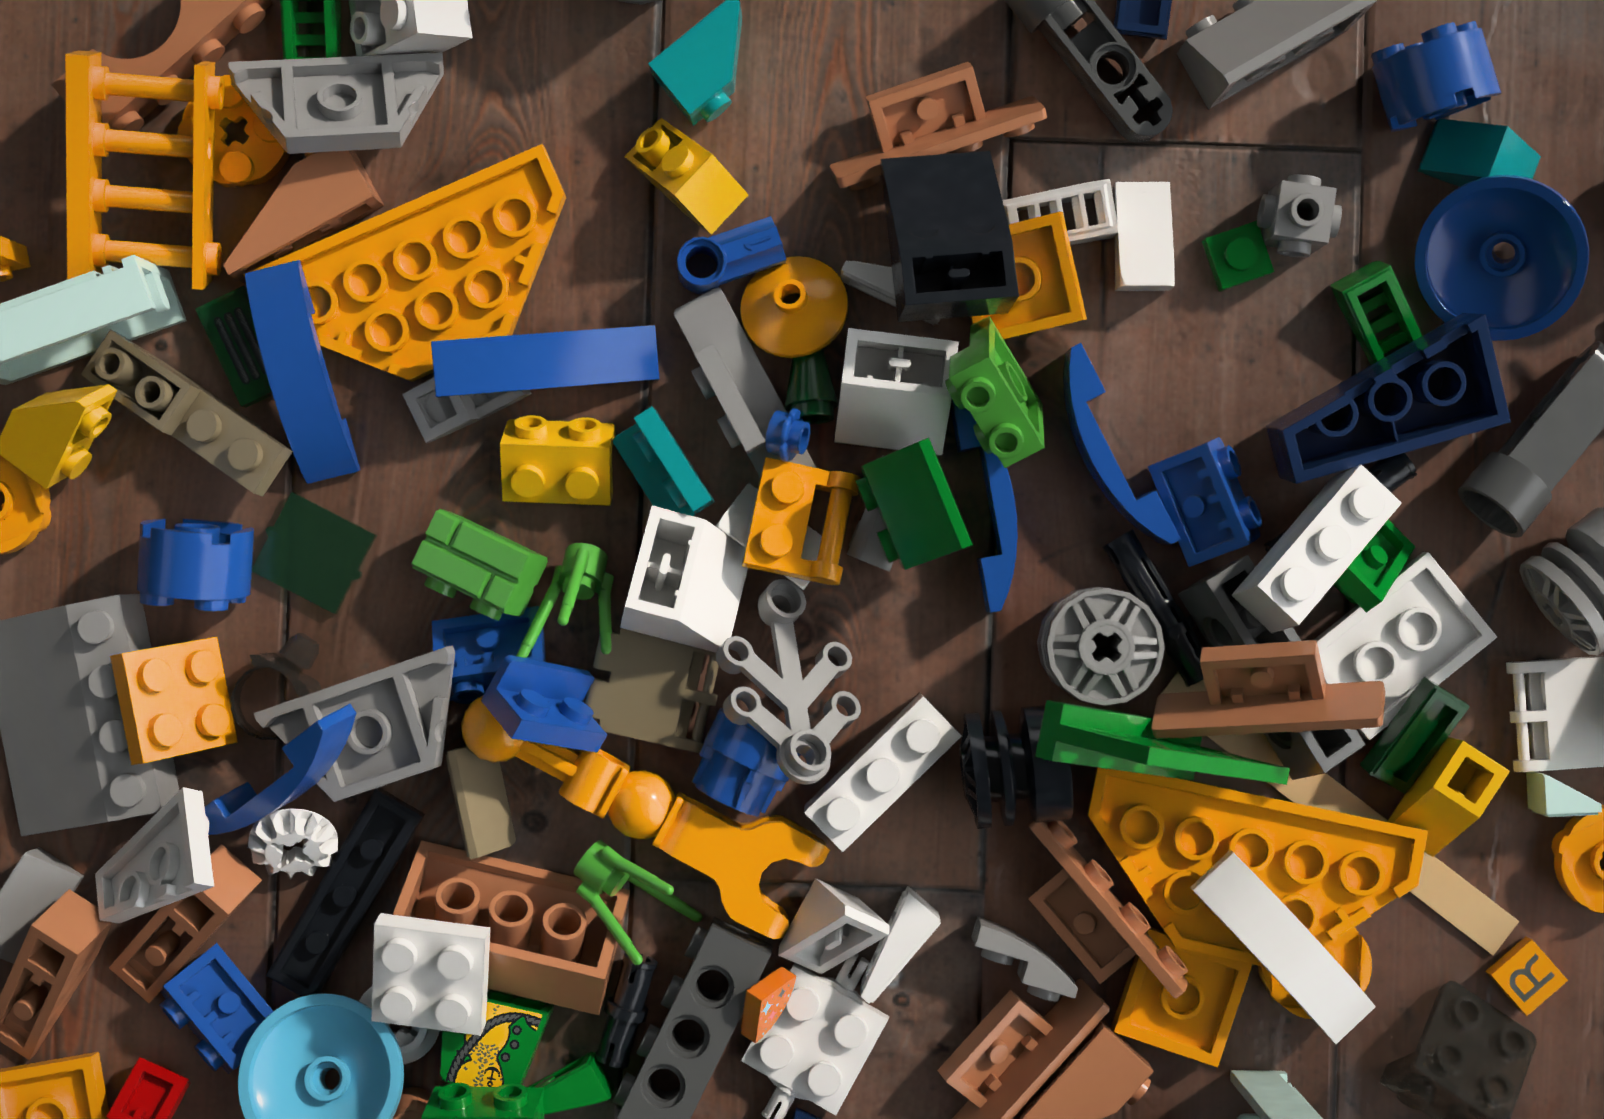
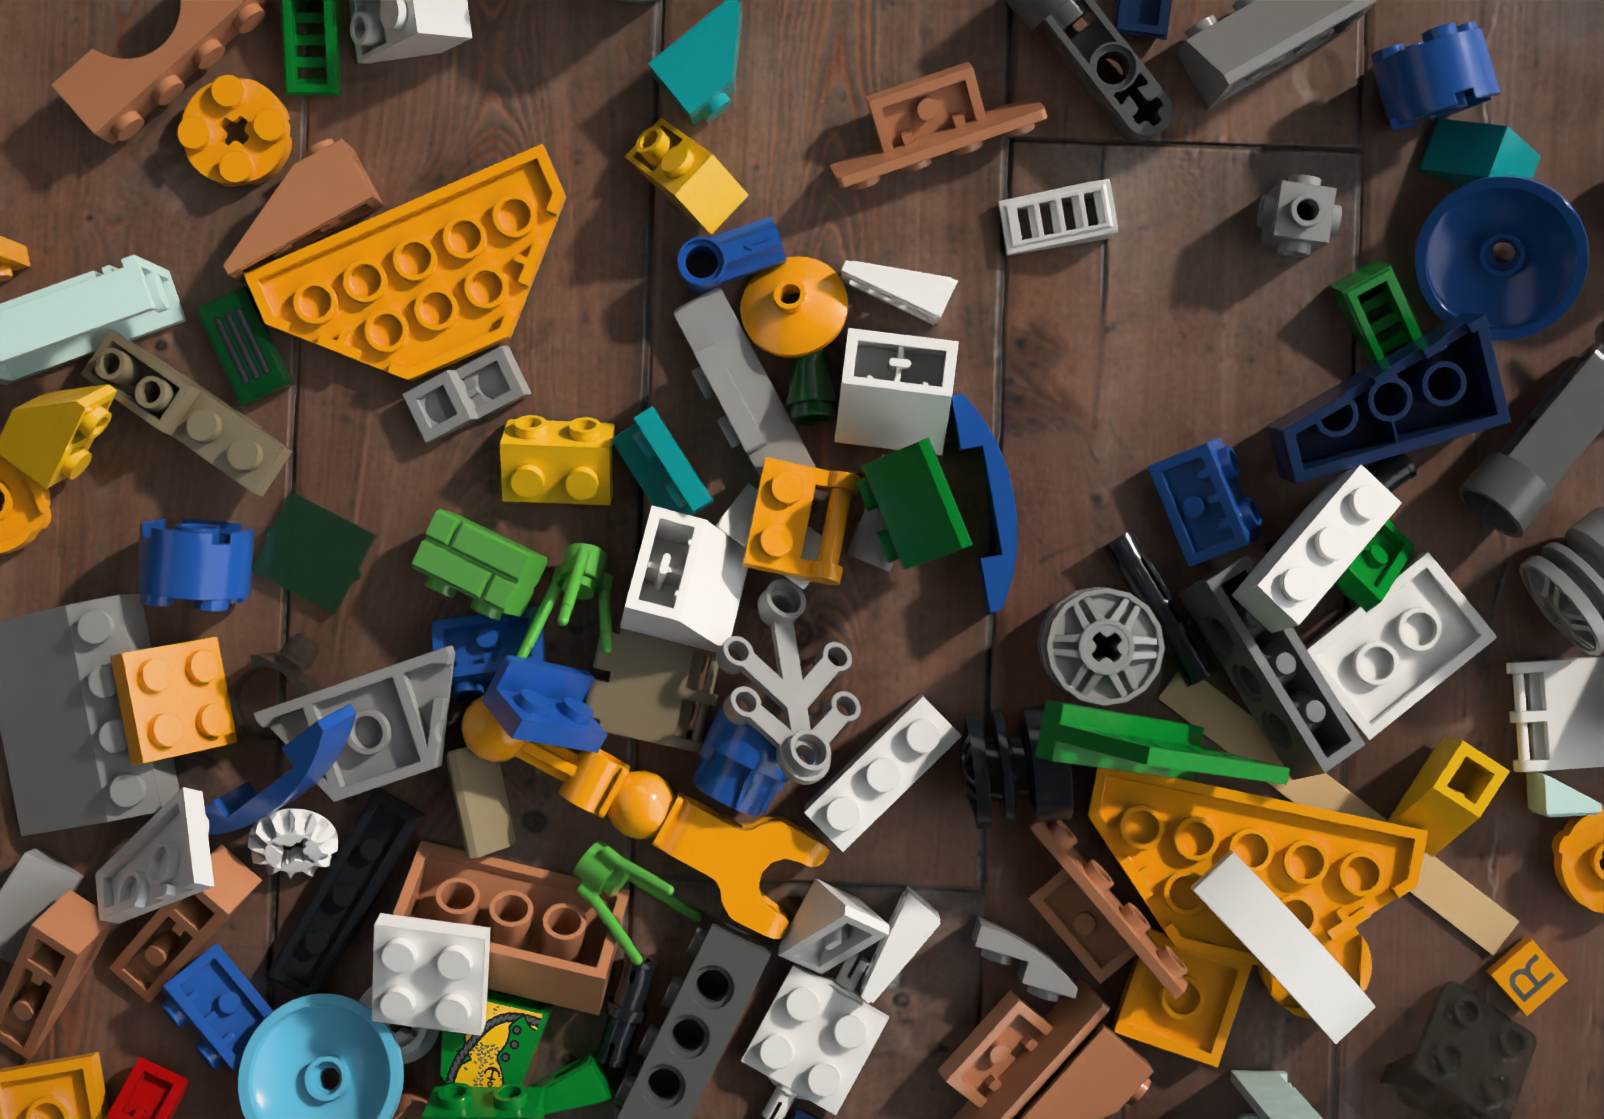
(91, 140): light orange fence -> none
(298, 372): blue slope -> none
(339, 99): light grey wing -> none
(544, 360): blue slope -> none
(765, 1003): orange tile -> none
(787, 434): blue plate -> none
(948, 237): black slope -> none
(997, 394): bright green plate -> none
(1045, 279): light orange plate -> none
(1144, 237): white slope -> none
(1144, 512): blue slope -> none
(1237, 256): green plate -> none
(1267, 692): nougat bracket -> none
(1414, 735): dark green tile -> none

